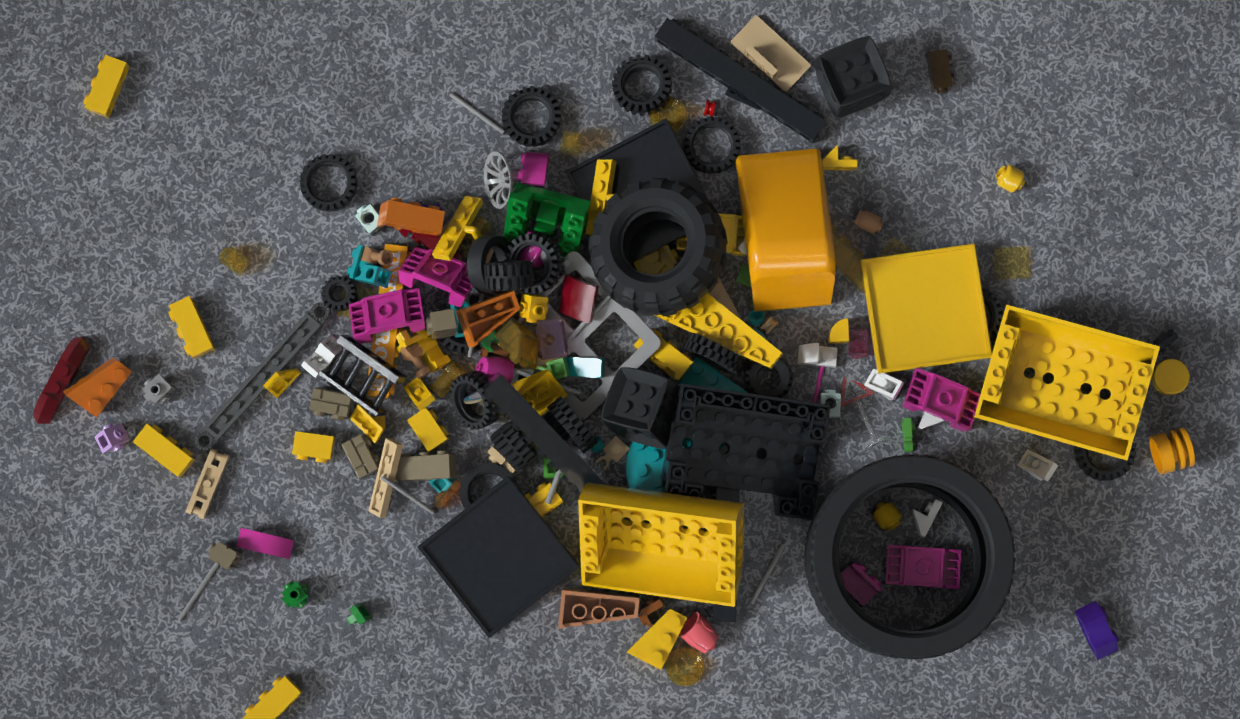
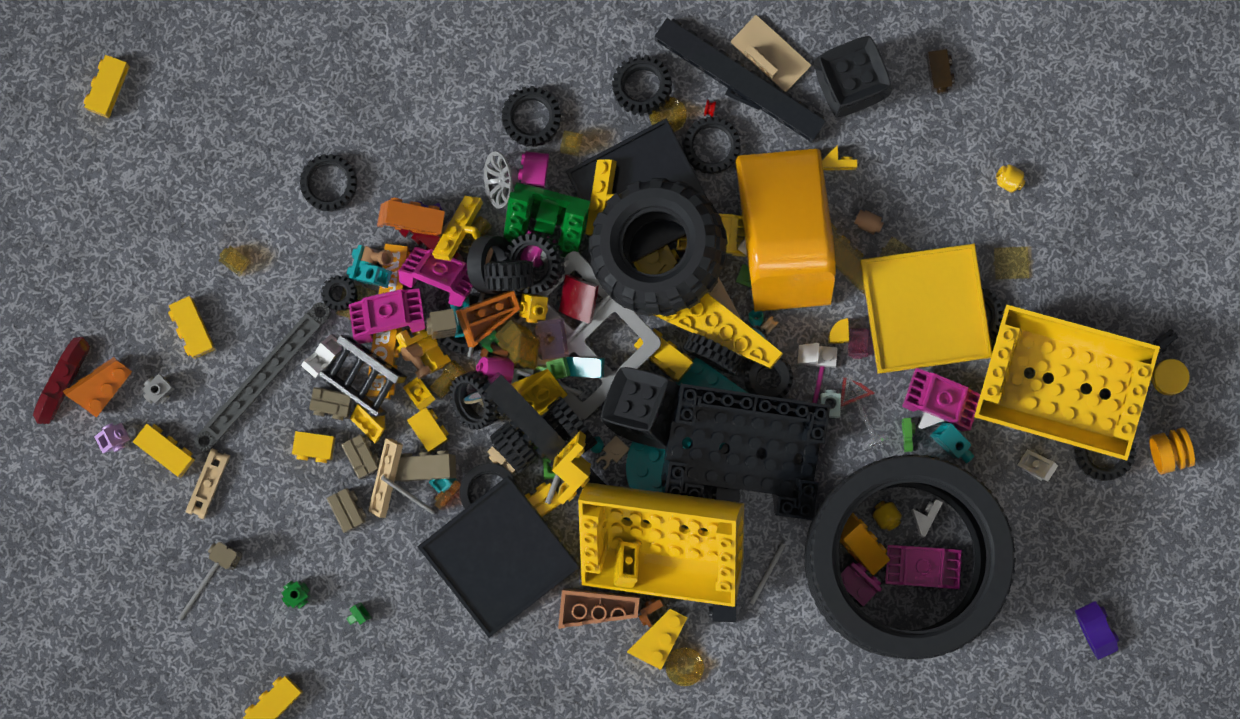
(265, 543): dark pink brick -> none
(280, 381): yellow tile -> none
(346, 510): none -> dark tan brick
(362, 212): light aqua brick -> none
(477, 113): light grey axle -> none
(572, 468): none -> yellow bracket
(626, 564): none -> yellow brick
(699, 633): coral helmet -> none
(863, 545): none -> light orange brick
(884, 384): white slope -> none
(947, 436): none -> teal torso

